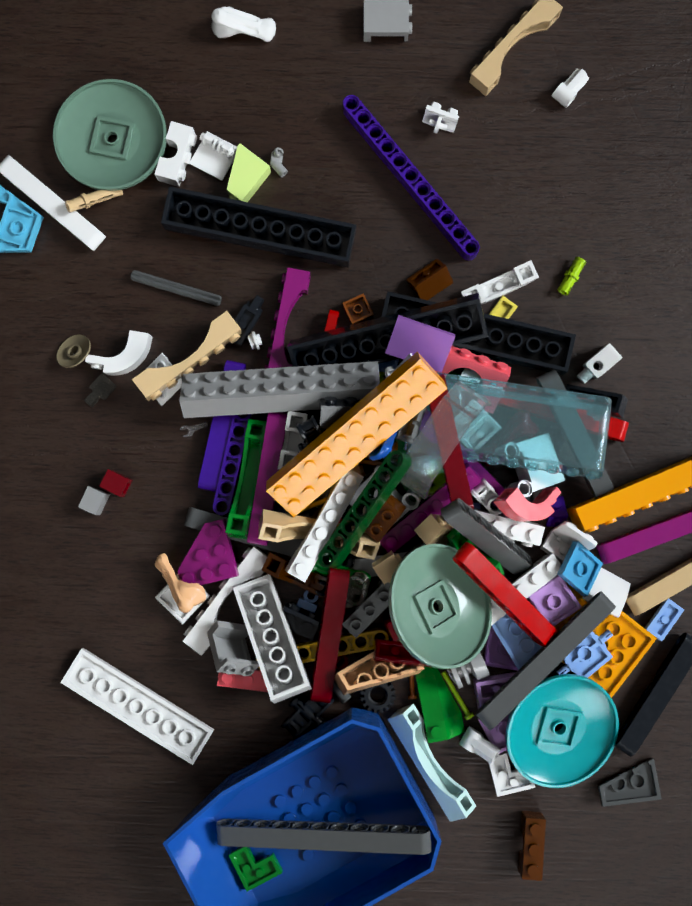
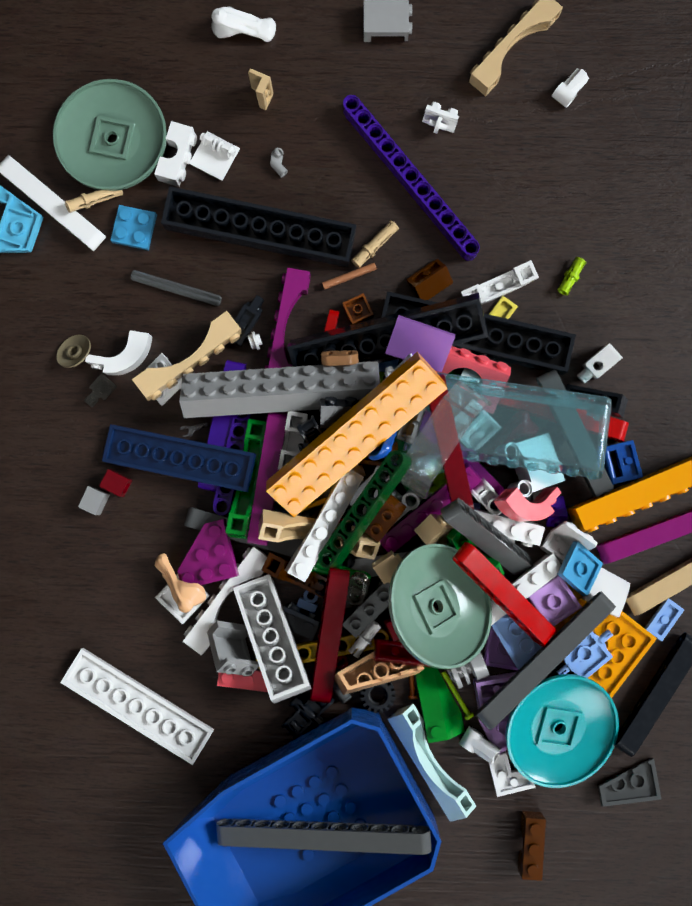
(133, 227): none -> dark azure plate
(179, 458): none -> dark blue plate
(246, 174): yellowish green slope -> none
(253, 872): green plate -> none
(263, 87): none -> tan panel
(336, 358): none -> medium nougat beam
(348, 276): none -> nougat bar
(365, 639): none -> white axle
(368, 250): none -> tan pin
(627, 462): none -> blue plate

